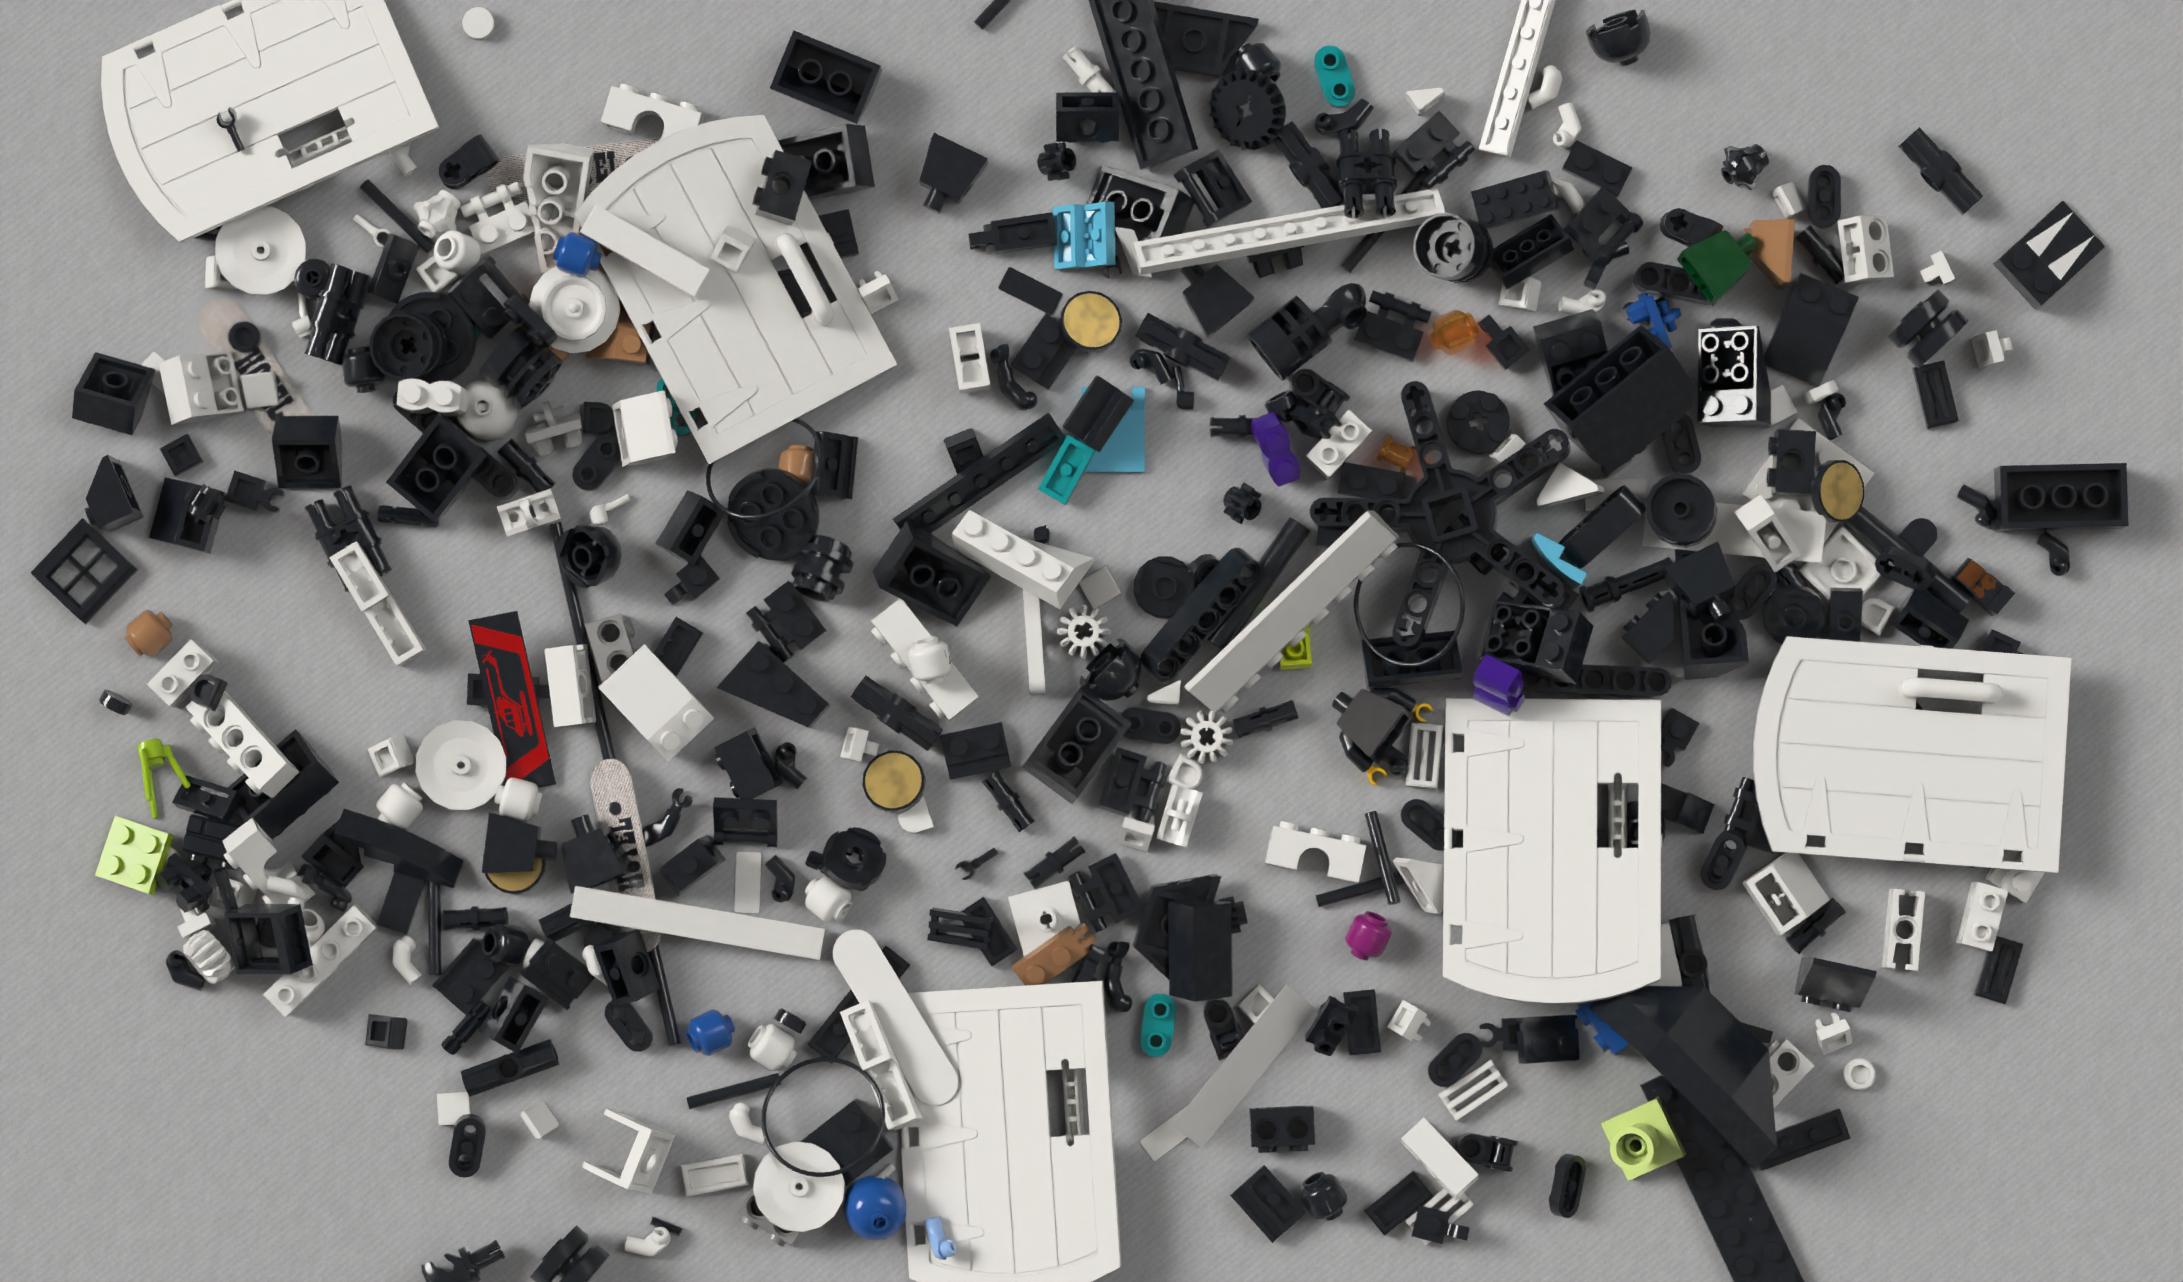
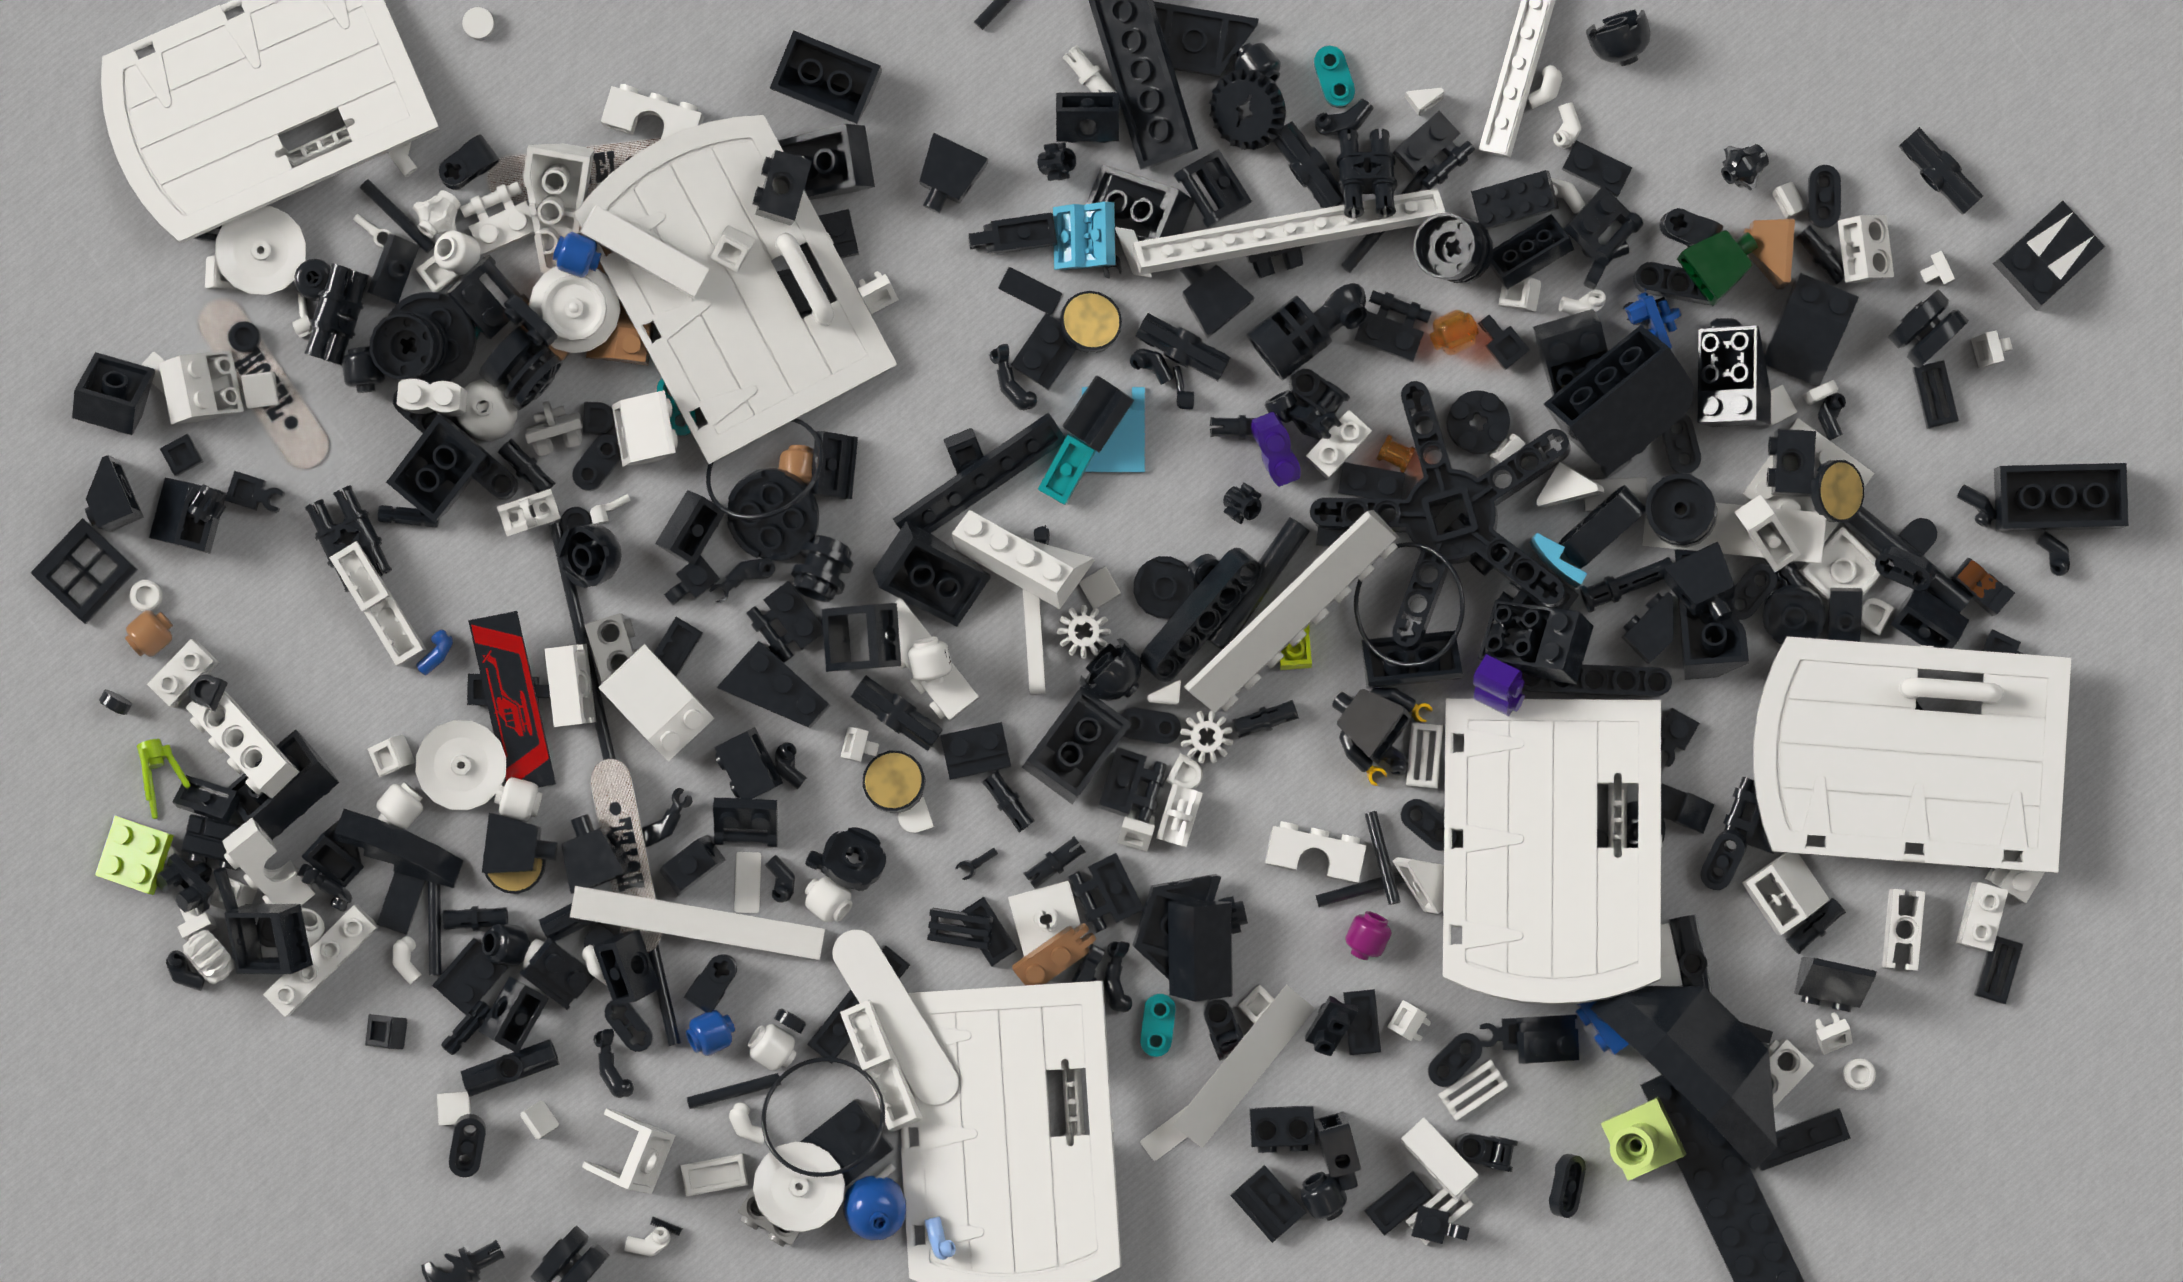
(146, 595): none -> white tile
(231, 129): black hand -> none
(289, 888): white arm -> none
(308, 451): black slope -> none
(437, 655): none -> blue arm
(573, 517): none -> black tile
(609, 1074): none -> black arm
(708, 986): none -> black piece
(745, 570): none -> black arm
(882, 650): none -> black window
(969, 358): white brick -> none
(1337, 1139): none -> black torso

